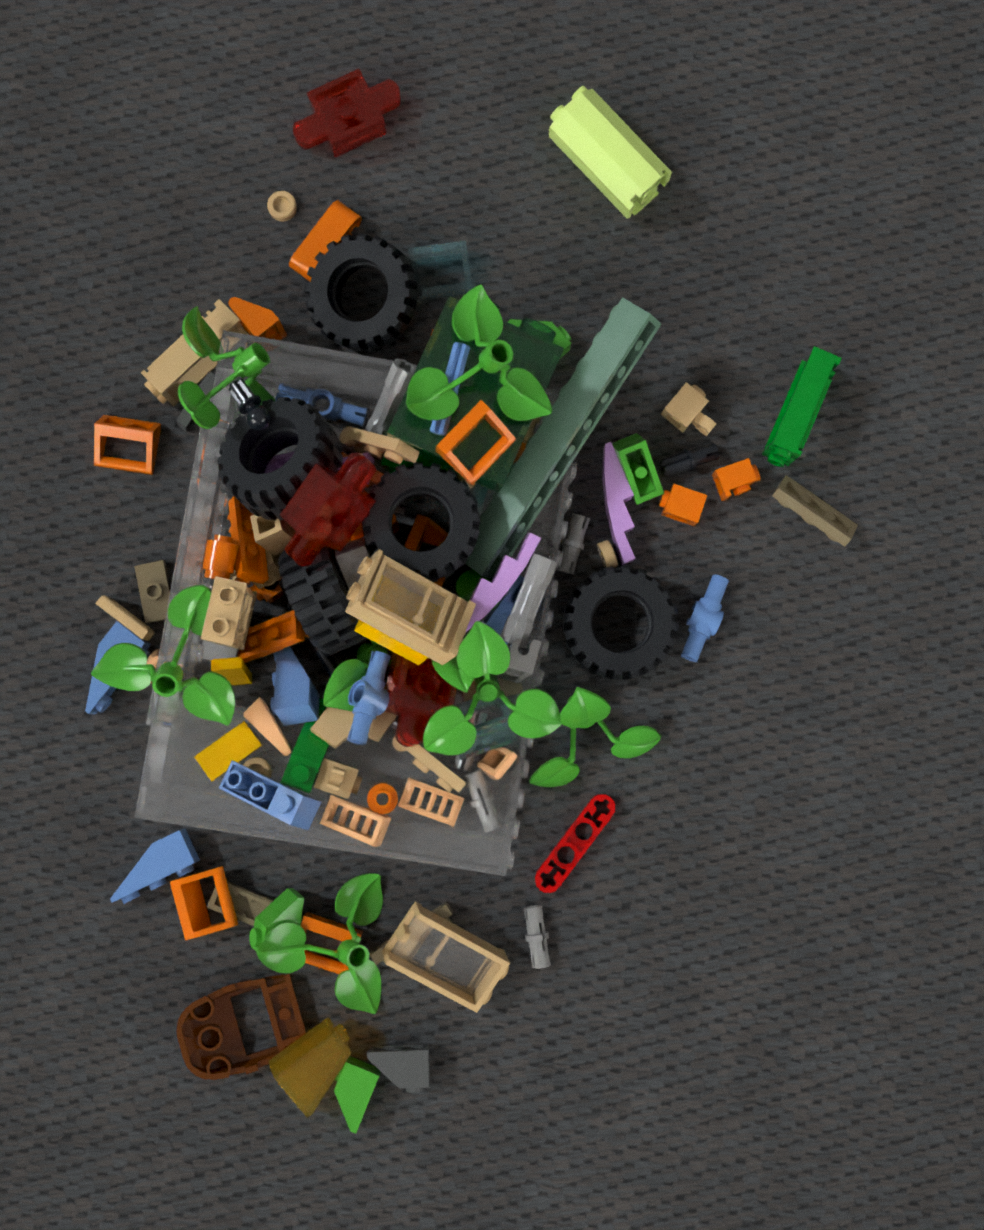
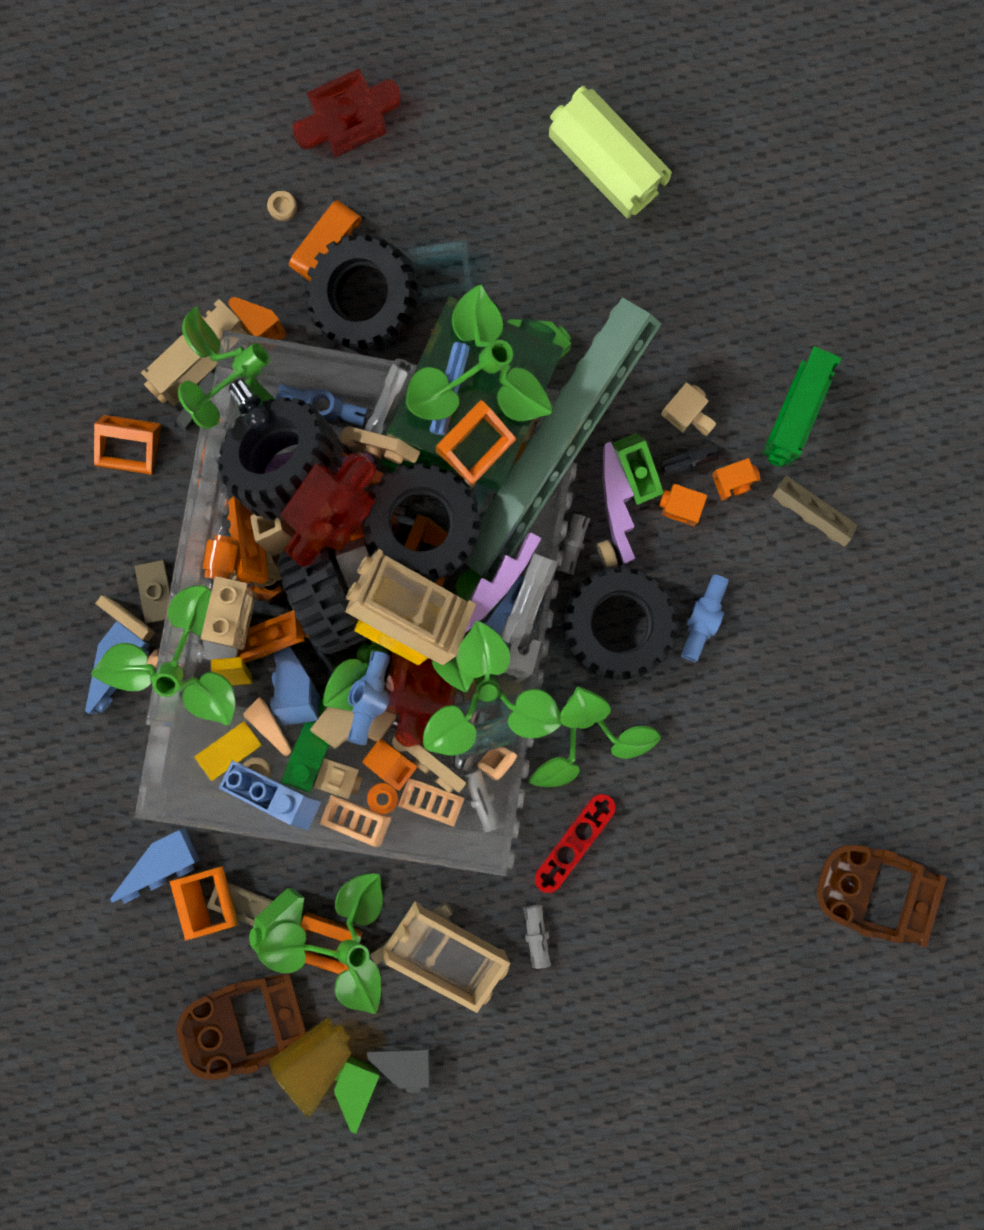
(389, 764): none -> orange brick
(848, 884): none -> reddish brown slope

